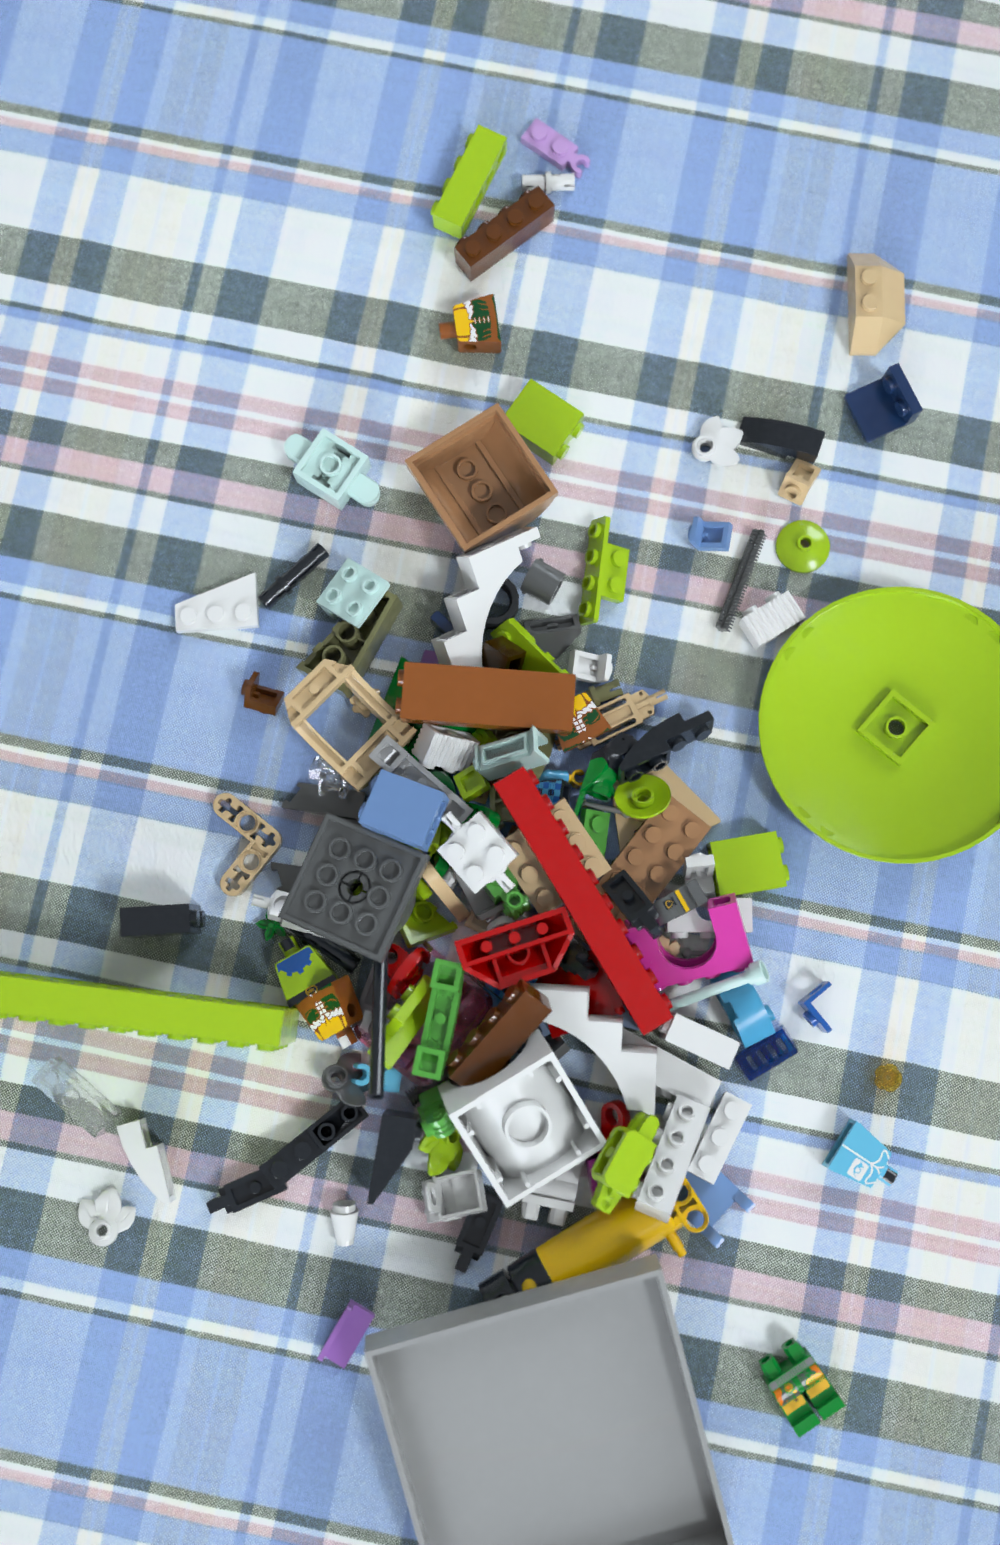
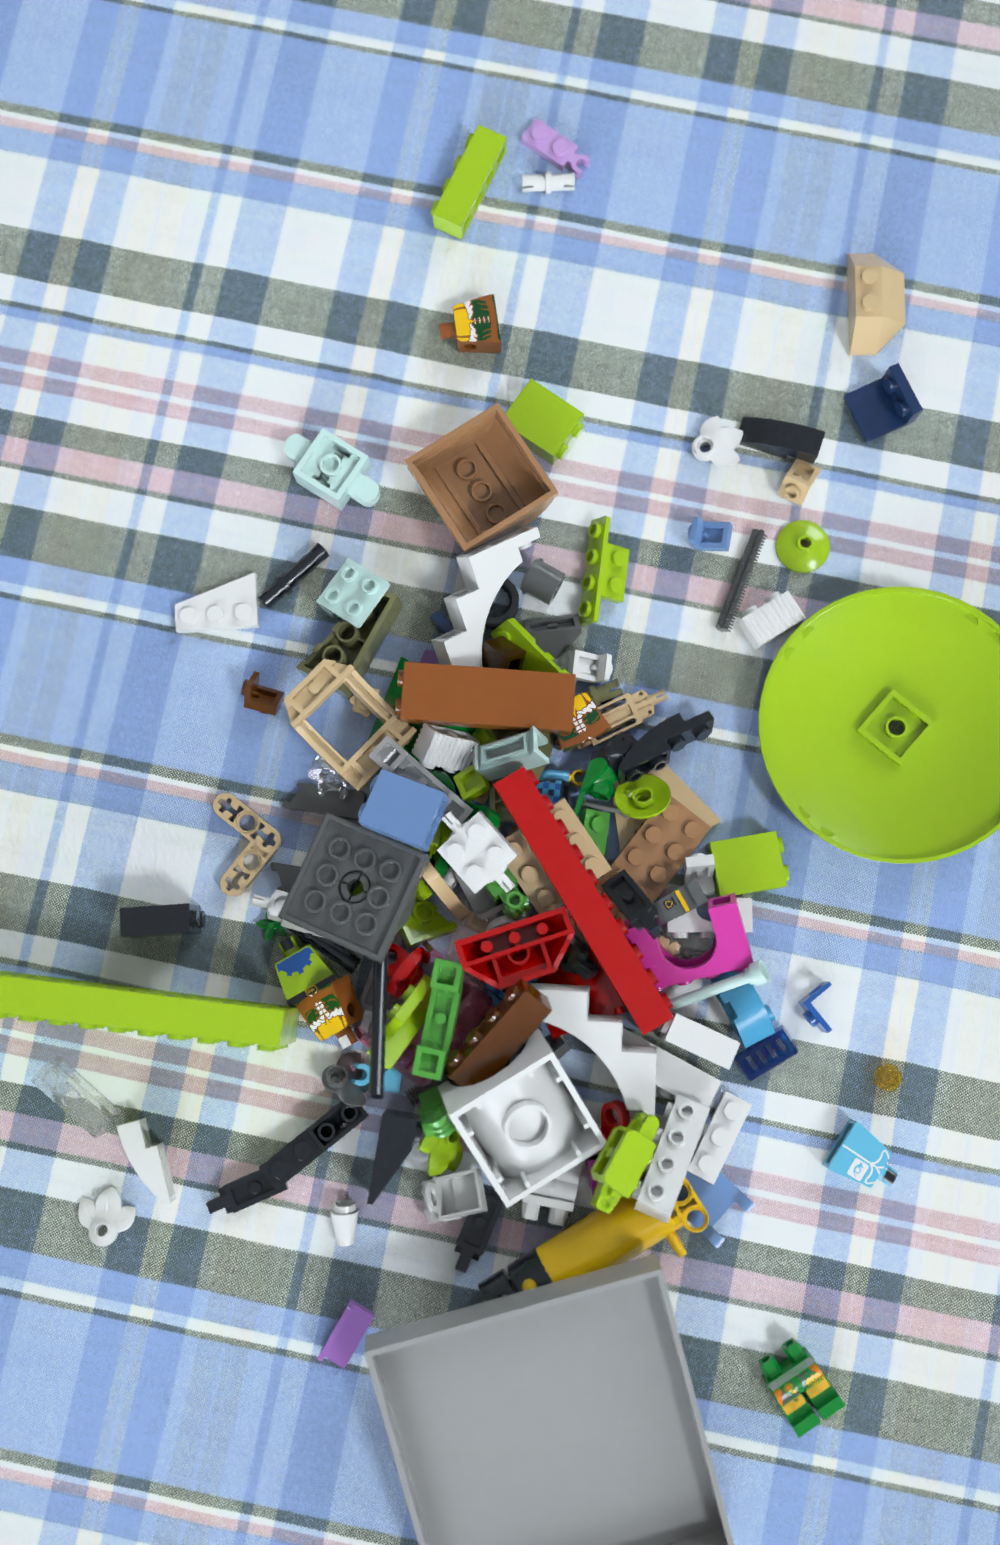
(504, 233): reddish brown brick -> none

